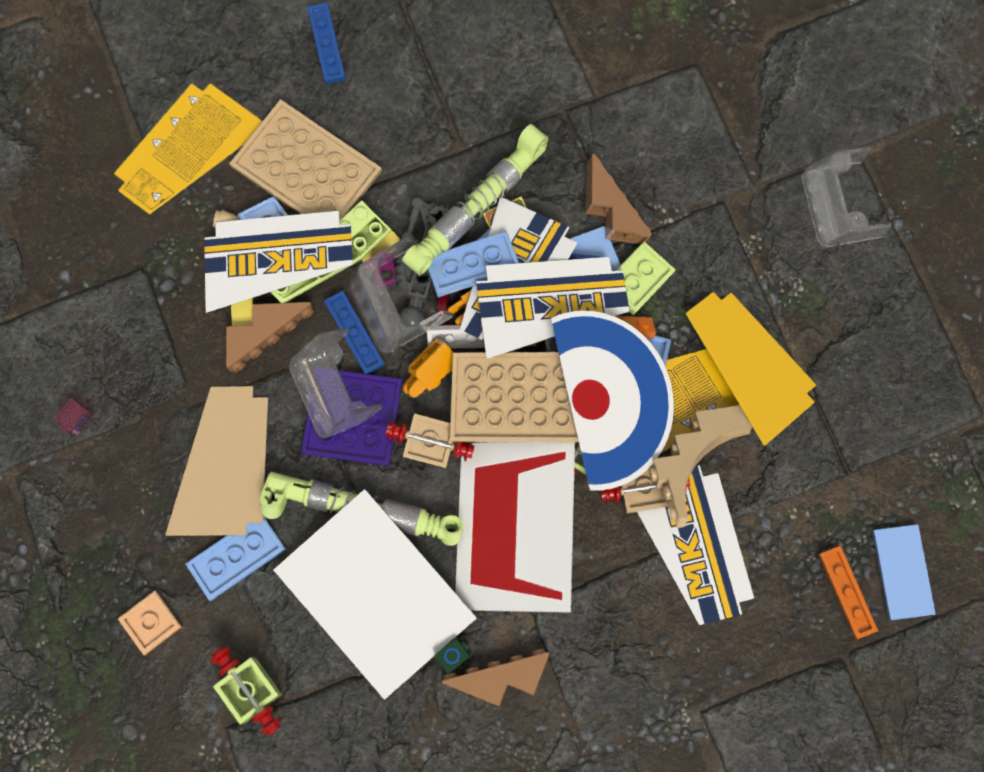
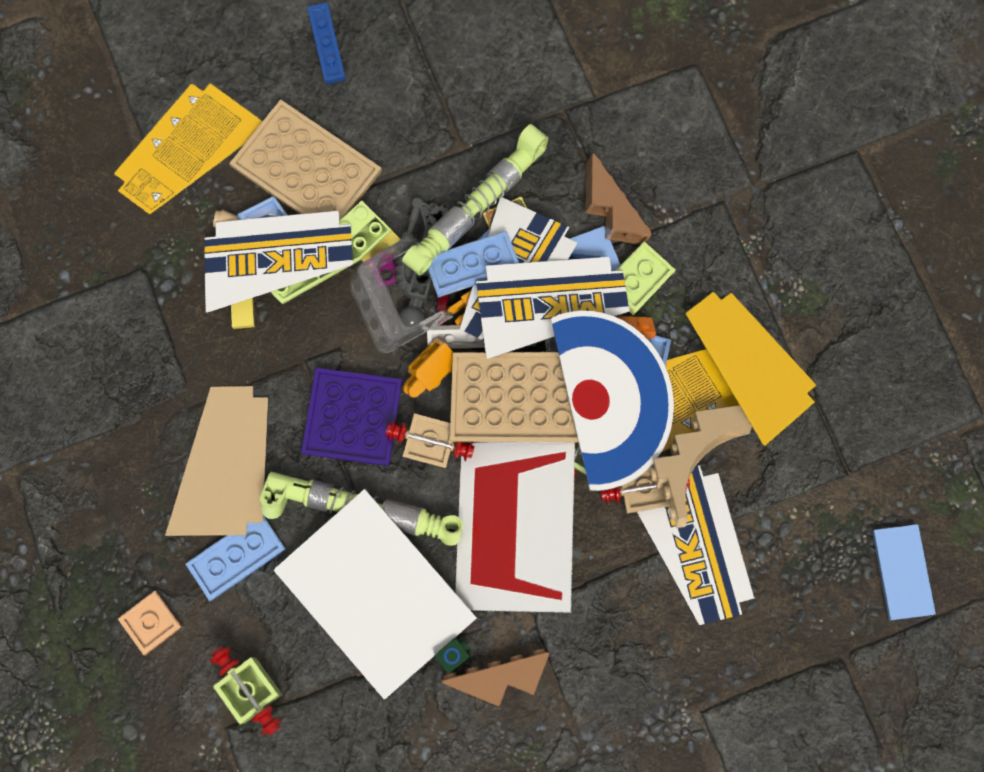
(72, 417): clear pink brick -> none
(268, 324): medium nougat slope -> none
(323, 387): clear windscreen -> none
(357, 337): blue plate -> none
(827, 203): clear windscreen -> none
(848, 592): orange plate -> none

